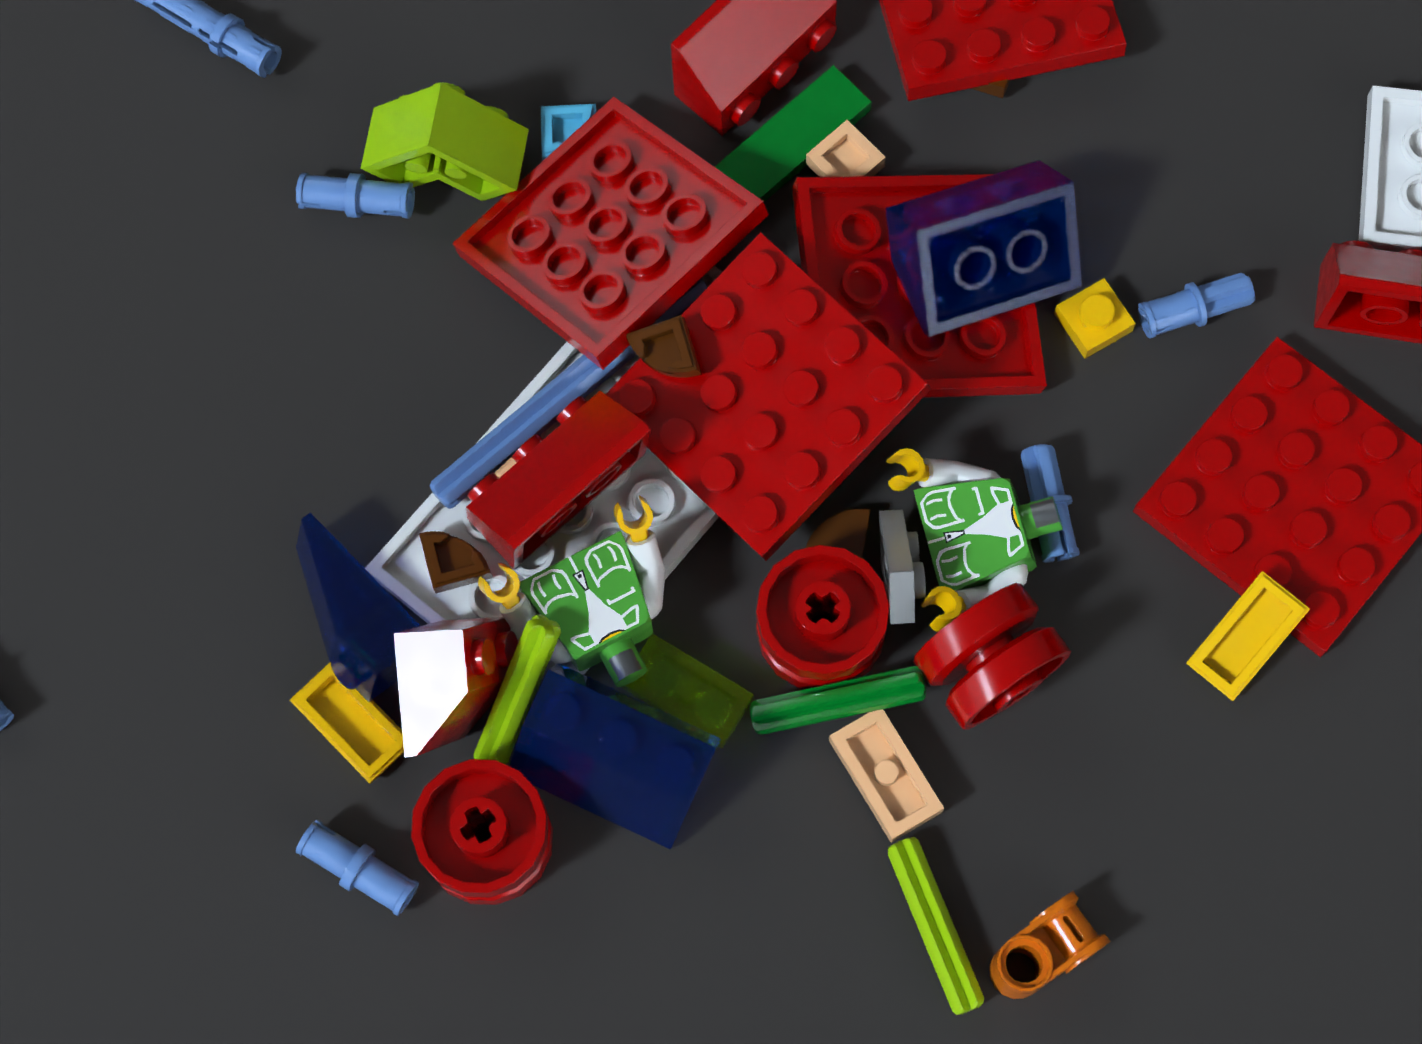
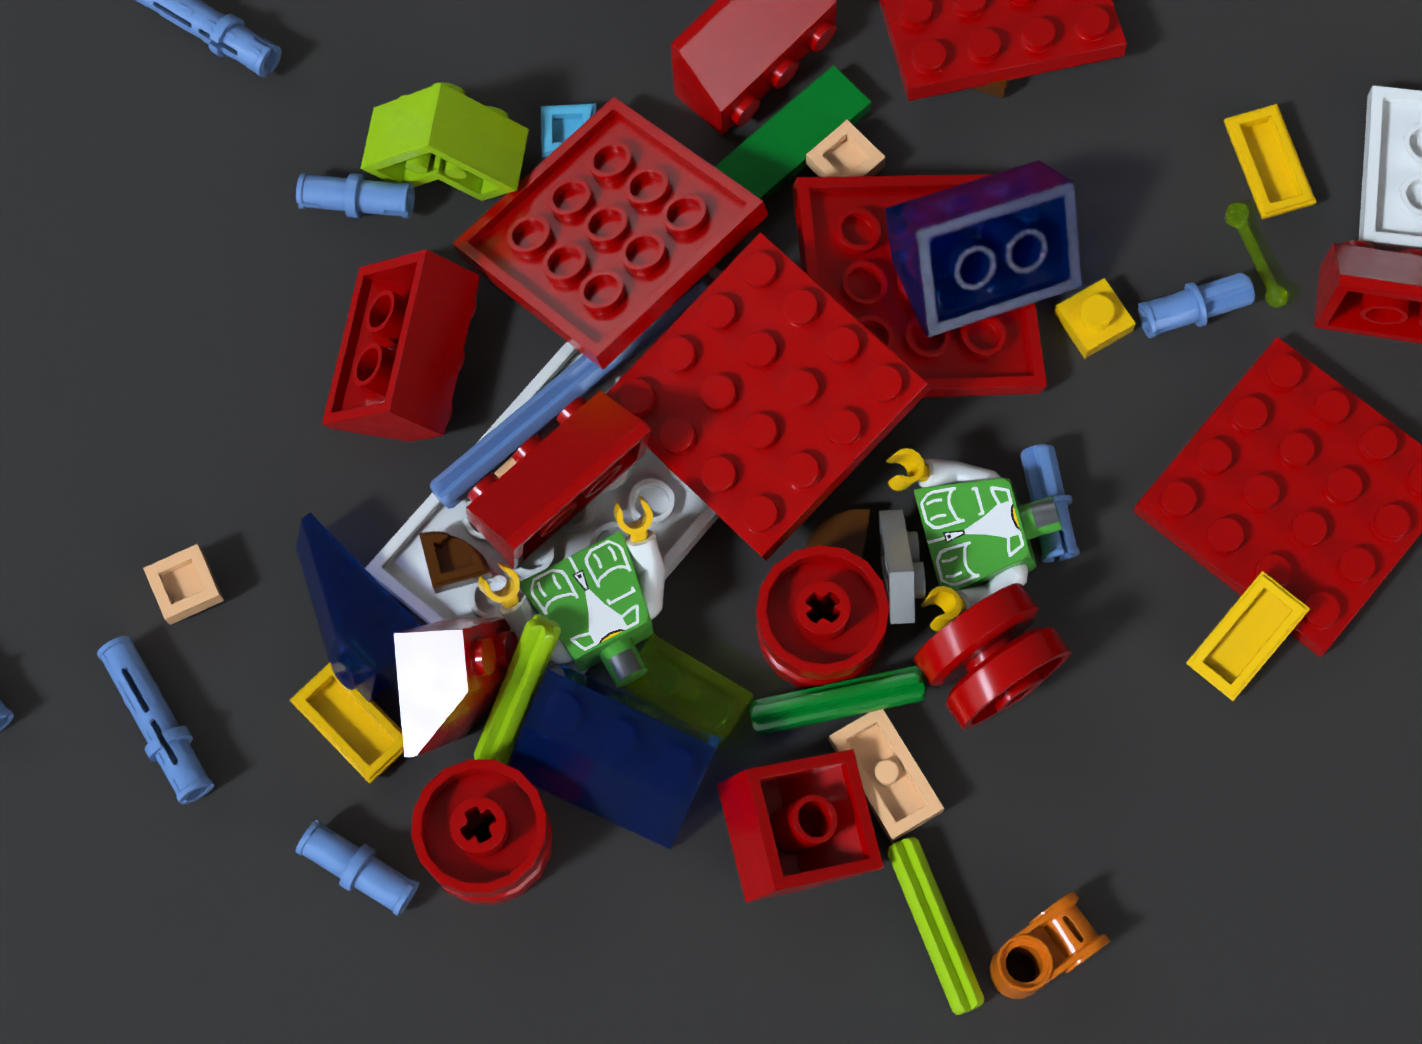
(165, 738): none -> medium blue pin
(183, 584): none -> light nougat plate
(402, 348): none -> red slope
(666, 348): reddish brown tile -> none
(799, 825): none -> red slope
(1237, 216): none -> clear neon green hinge
(1269, 161): none -> yellow tile

